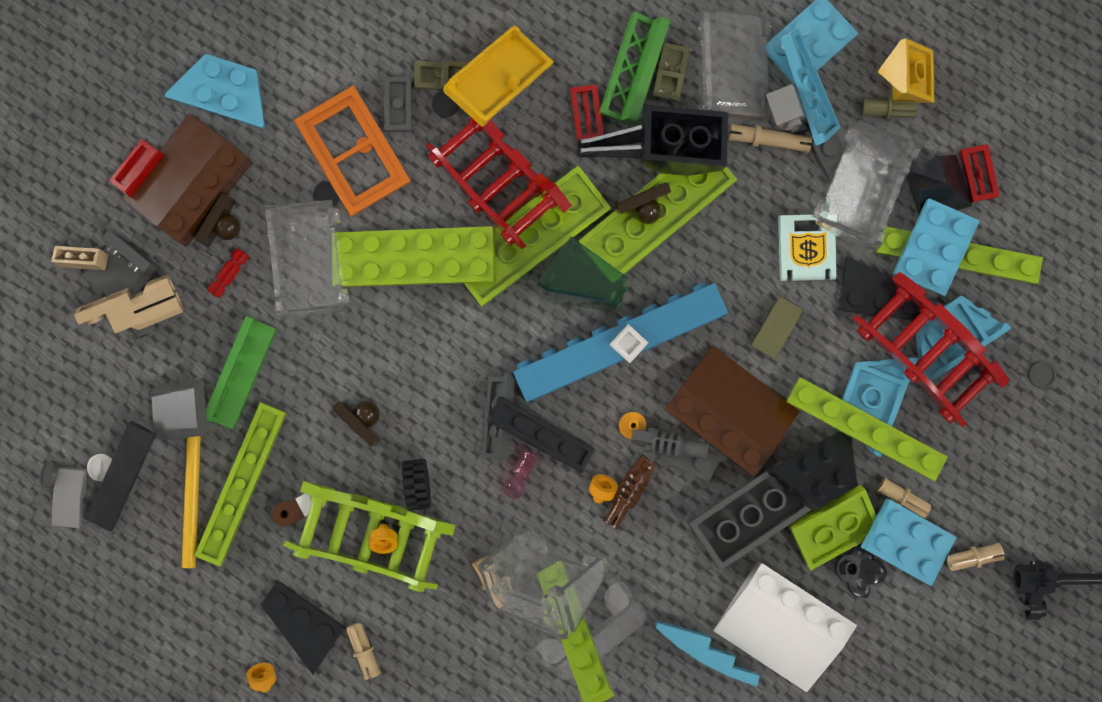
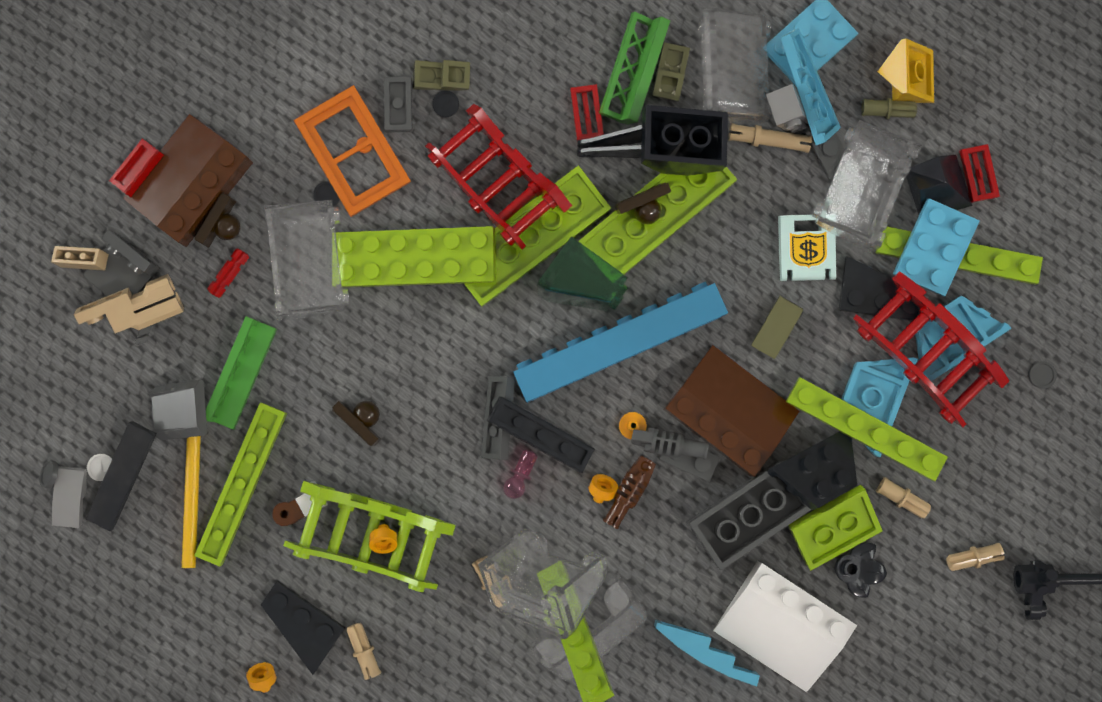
(222, 90): medium azure wing -> none
(416, 484): black tyre -> none
(497, 75): yellow container -> none
(628, 343): white tile -> none
(908, 542): medium azure plate -> none

